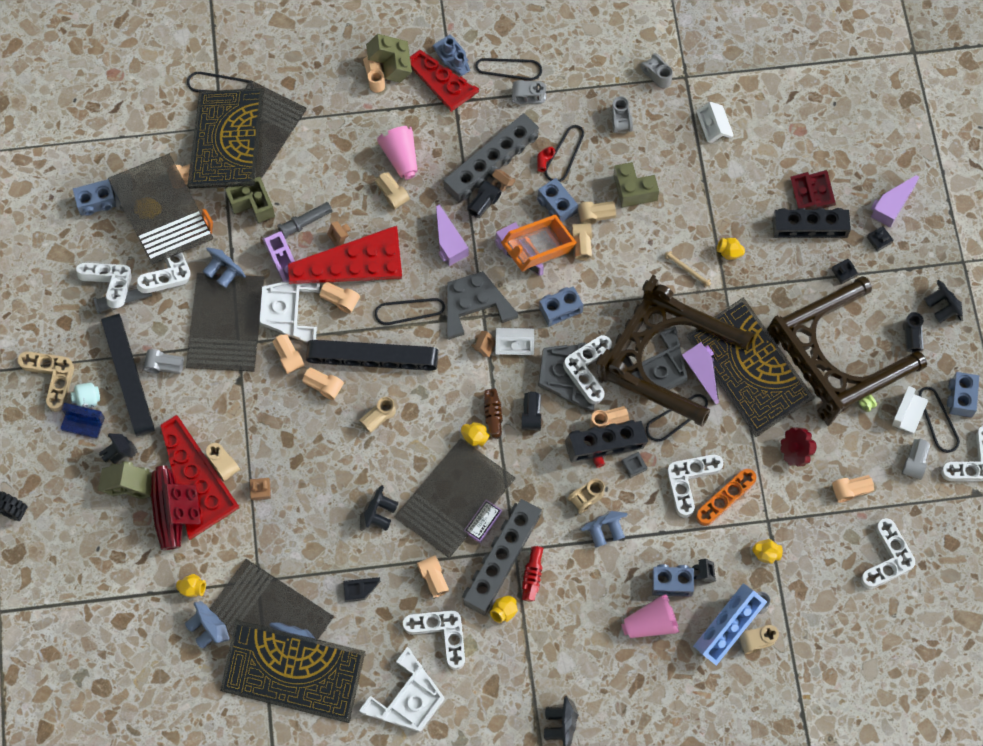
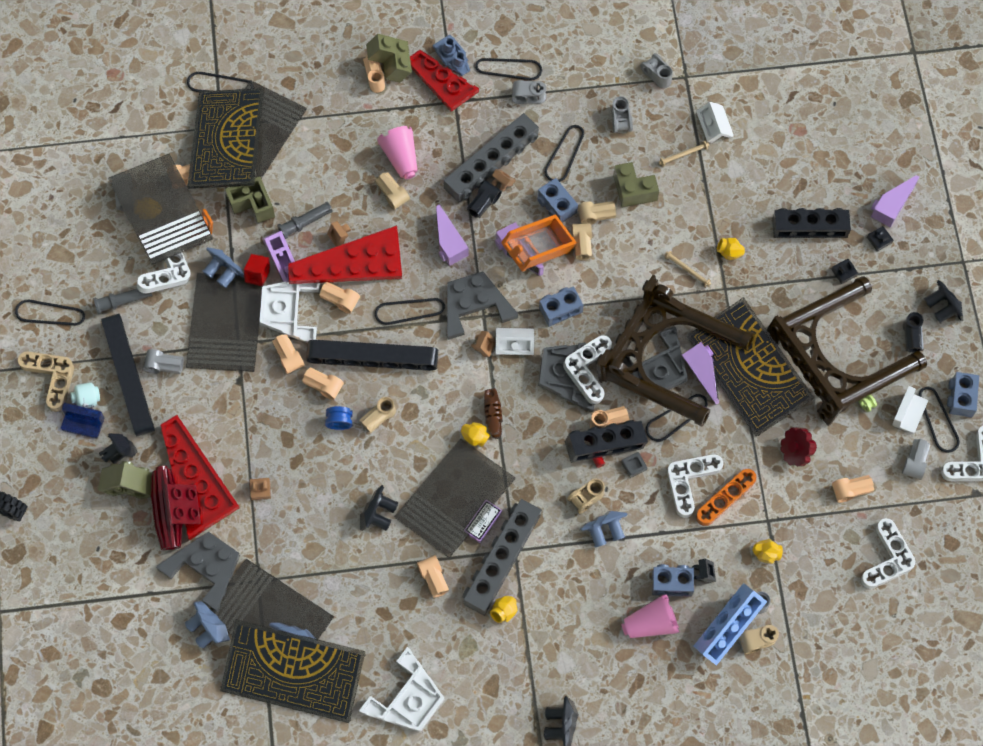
(49, 322): none -> black piece
(94, 193): sand blue brick -> none
(121, 276): white beam -> none
(191, 586): yellow rock -> none
(210, 559): none -> dark grey wing
(223, 463): tan piece -> none
(257, 269): none -> red brick
(338, 418): none -> blue wheel
(359, 589): black tile -> none
(448, 630): white beam -> none
(531, 417): black piece -> none
(532, 574): red hinge -> none
(543, 157): red arm -> none
(705, 145): none -> tan axle
(813, 190): dark red slope -> none

